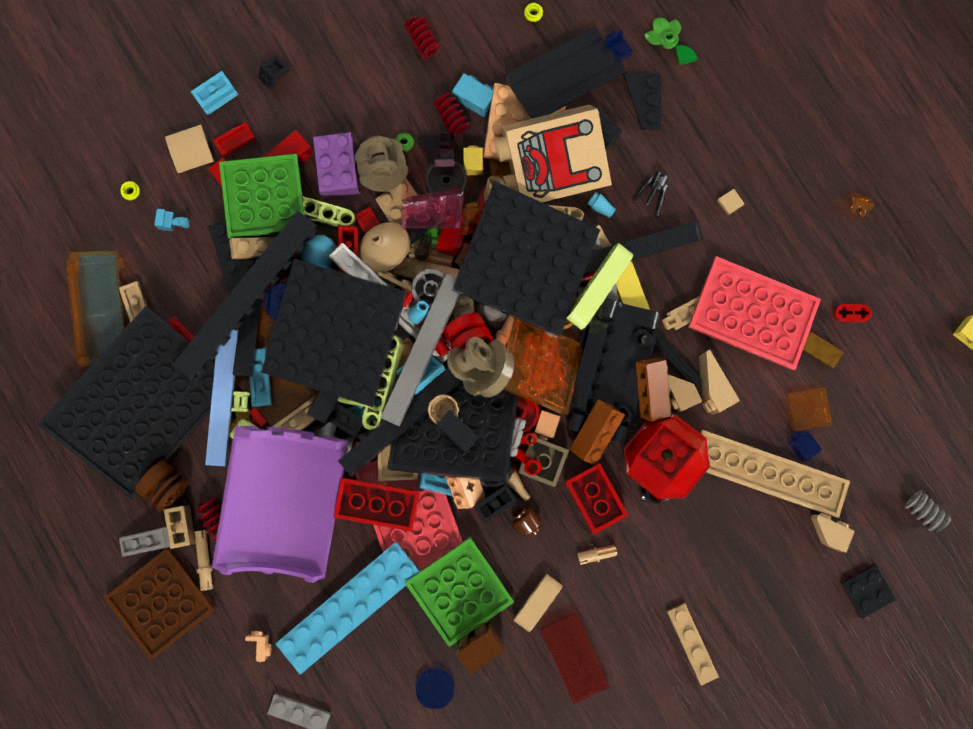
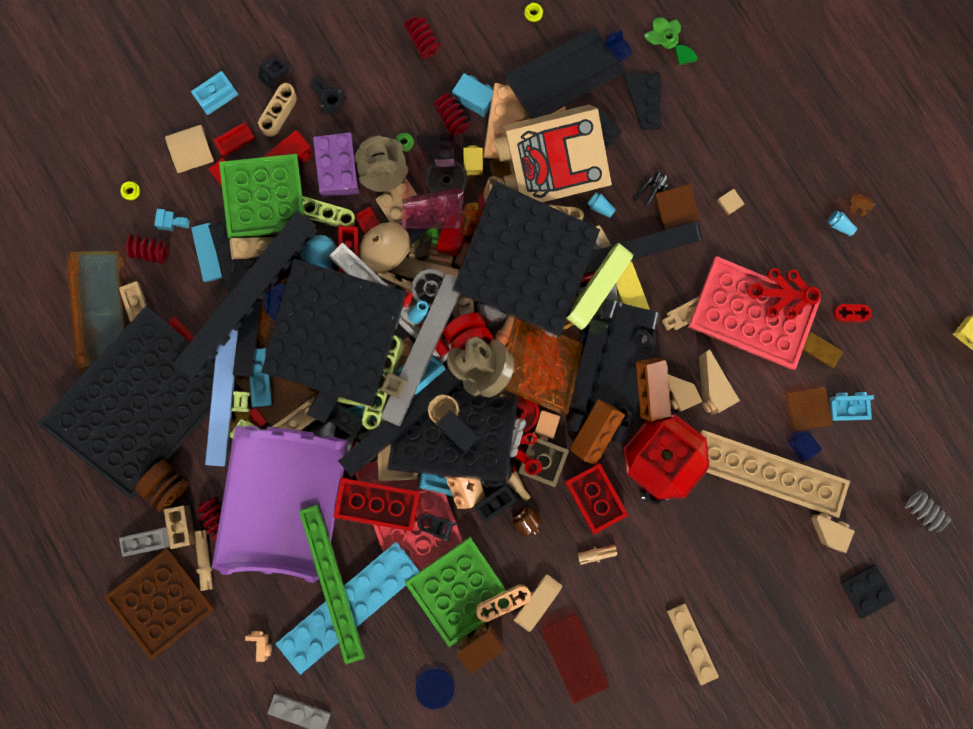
(146, 250): none -> dark red piece
(206, 253): none -> medium azure tile
(277, 101): none -> tan beam
(326, 94): none -> black connector
(332, 584): none -> bright green tile
(394, 385): none -> dark tan tile
(437, 526): none -> black piece
(500, 611): none -> light nougat beam
(676, 207): none -> reddish brown tile
(678, 362): black axle -> none
(786, 294): none -> red plant
(841, 222): none -> medium azure cone
(851, 407): none -> medium azure bracket

